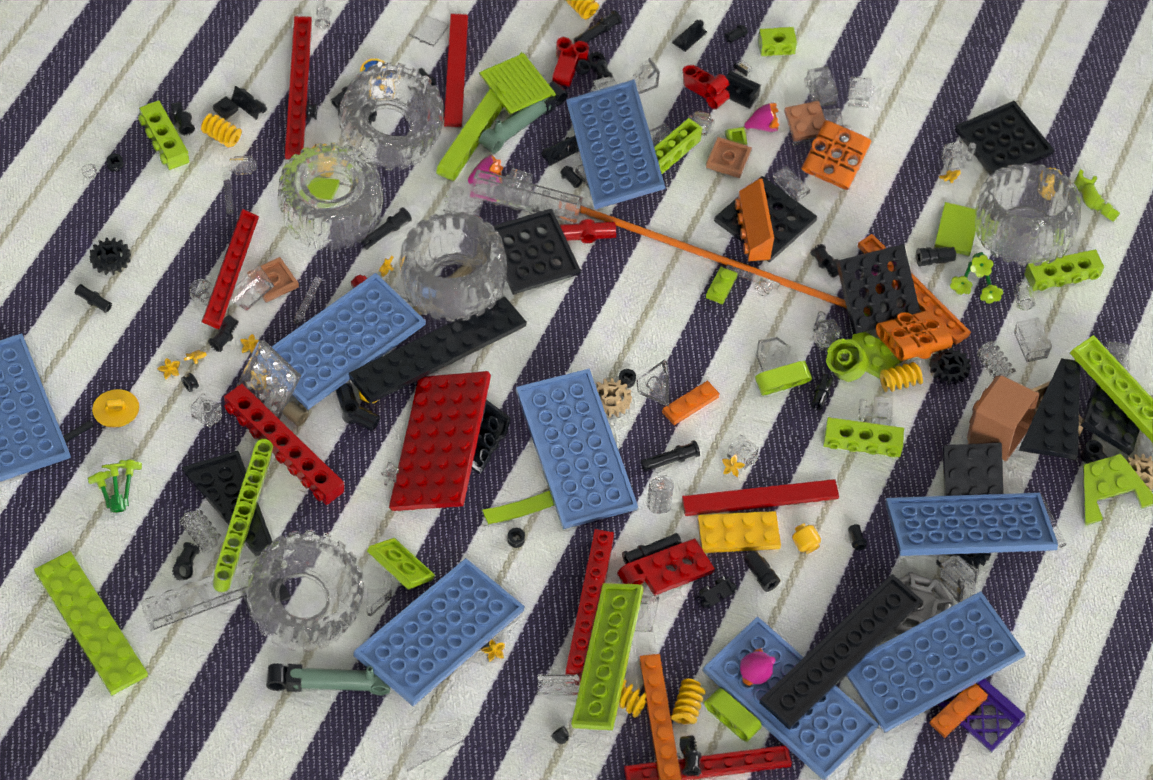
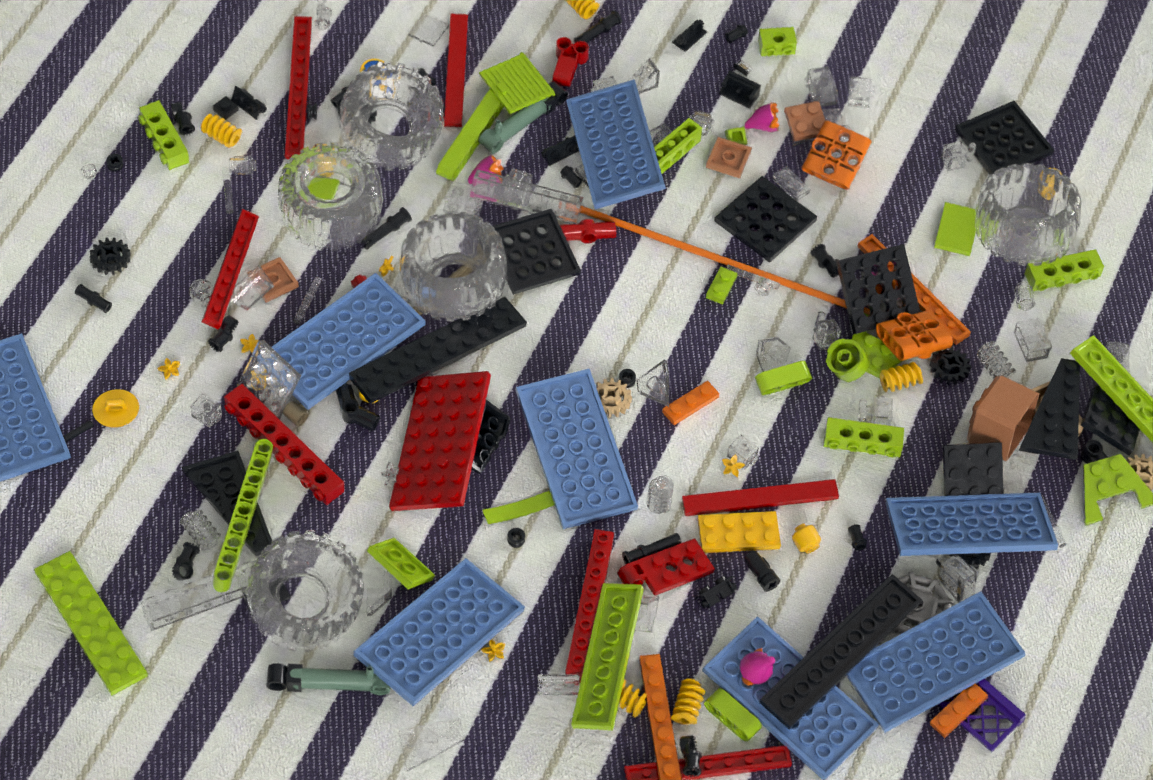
(117, 502): plant -> none
(189, 382): black bush -> none
(195, 356): yellow plant -> none
(561, 735): black hinge -> none
(582, 67): black hinge -> none
(600, 66): black connector -> none
(679, 454): black pin -> none
(706, 85): red piece -> none
(755, 221): orange slope -> none
(822, 391): black pin -> none
(938, 255): black axle -> none
(951, 175): yellow plant -> none
(980, 266): lime plant -> none
(1092, 198): lime piece -> none

